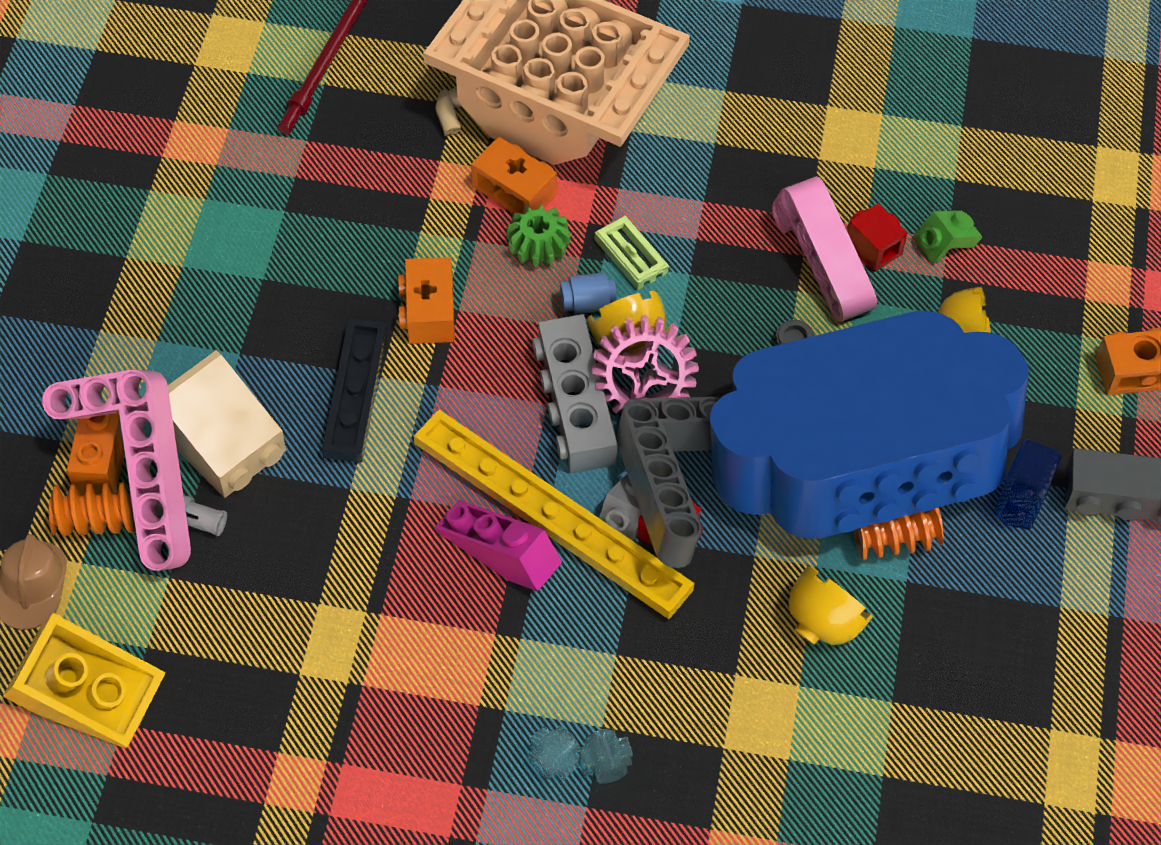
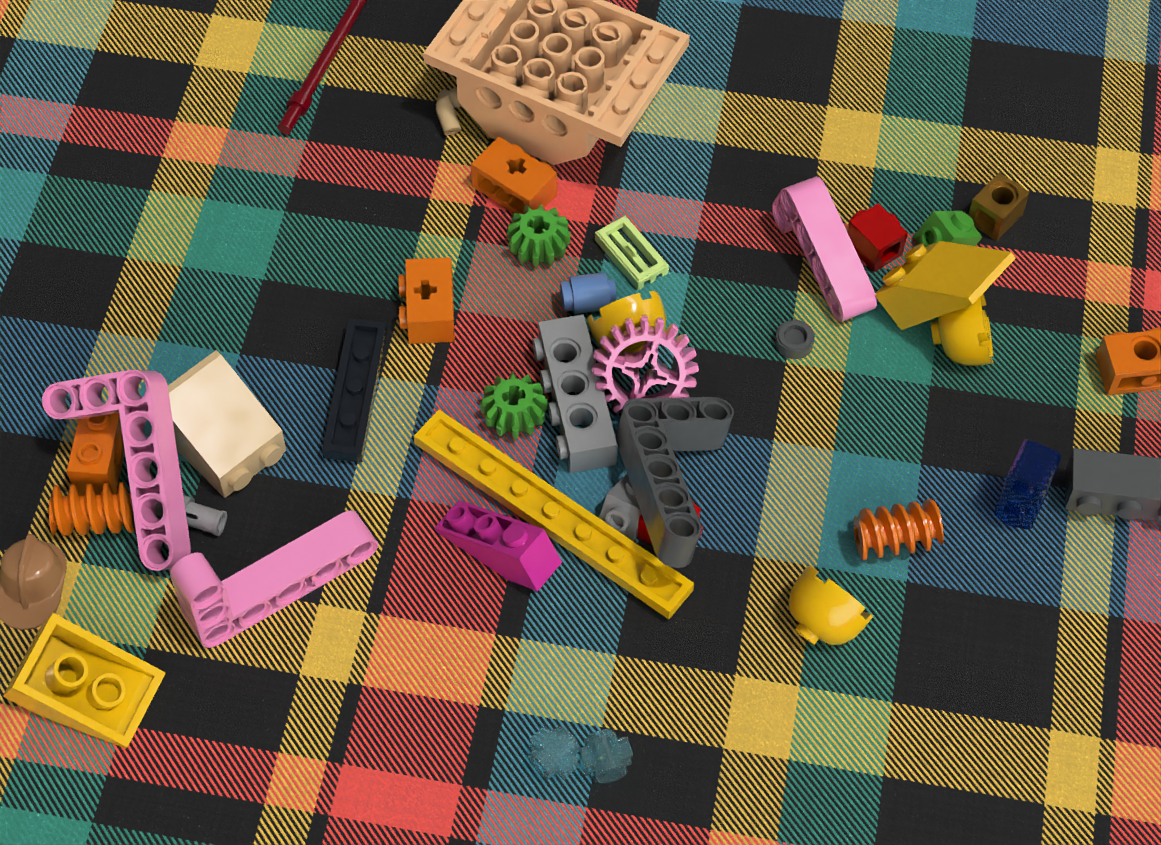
(230, 606): none -> bright pink beam
(514, 405): none -> bright green gear
(868, 423): blue brick -> none
(939, 280): none -> yellow slope
(998, 206): none -> pearl gold brick

